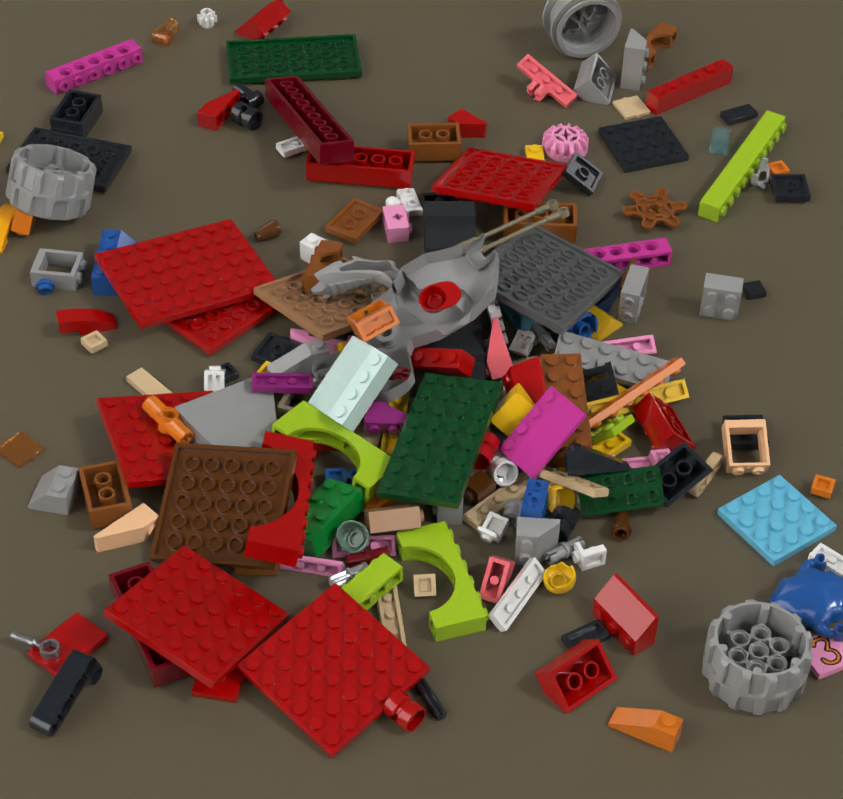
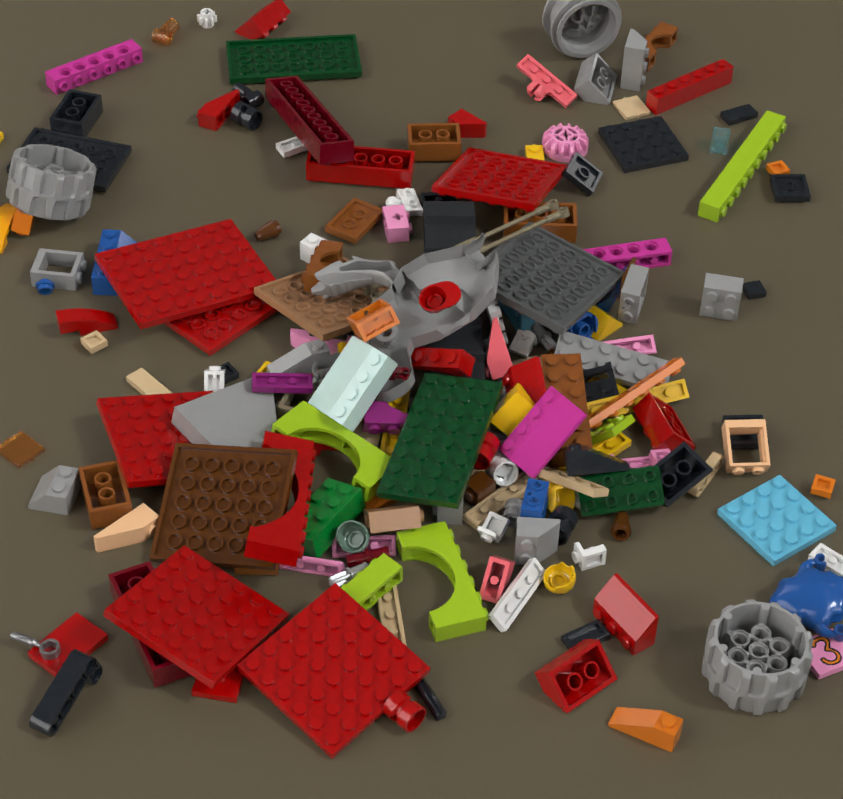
(167, 420): orange piece -> none
(273, 347): black plate -> none
(340, 474): blue plate -> none
(424, 584): tan plate -> none
(563, 550): light grey pin -> none
(644, 209): dark orange plate -> none
(763, 167): light grey helmet -> none

